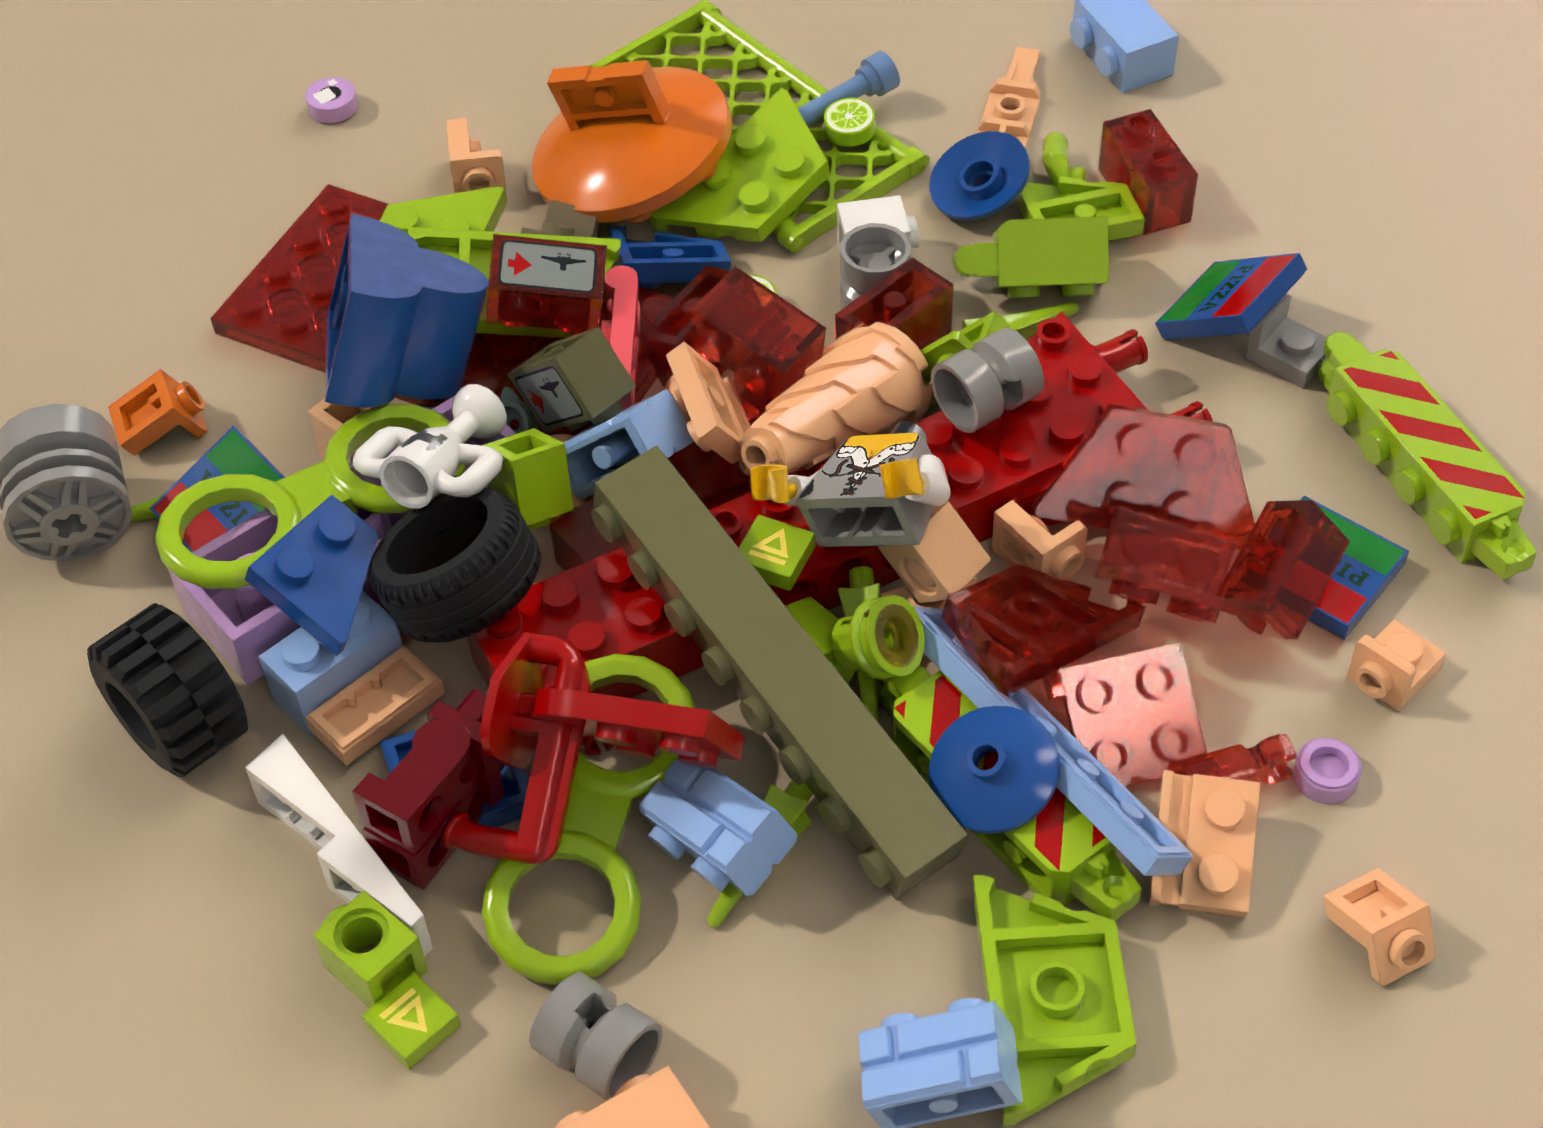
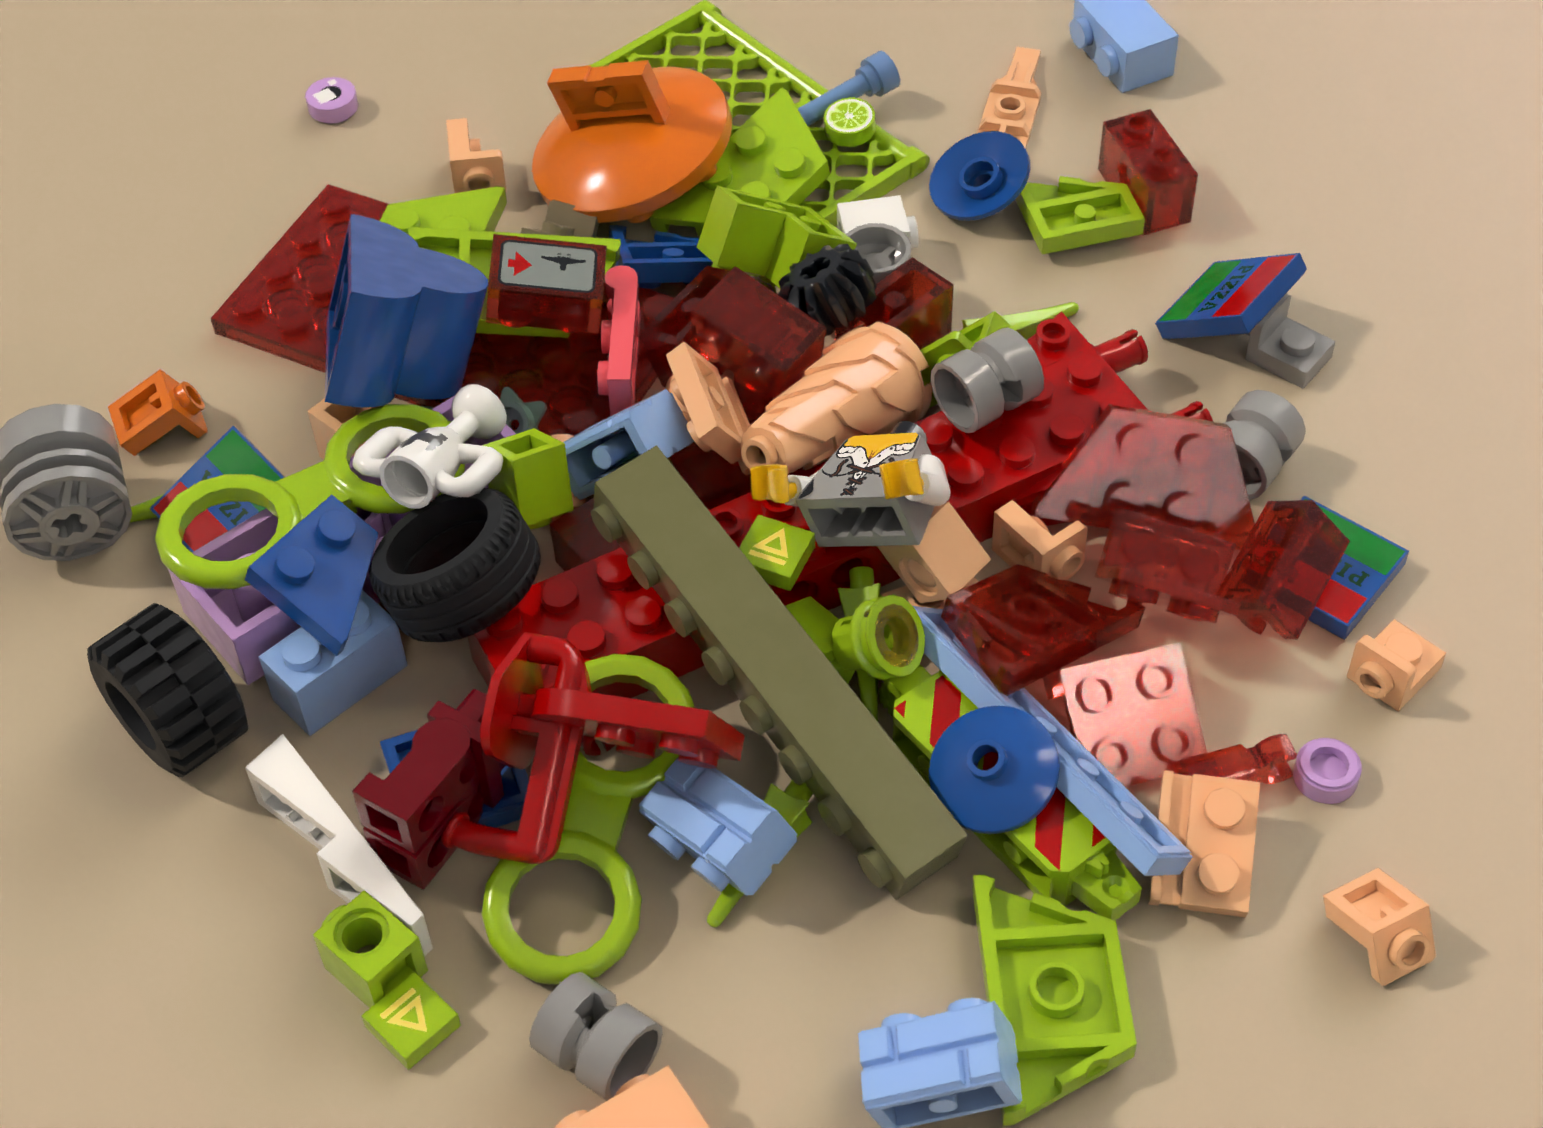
(375, 705): light nougat plate -> none
(573, 382): olive brick -> none
(763, 234): none -> lime brick
(830, 286): none -> black gear
(1041, 254): lime hinge -> none
(1056, 159): lime arm -> none
(1265, 436): none -> light grey wheel
(1427, 454): lime hinge -> none

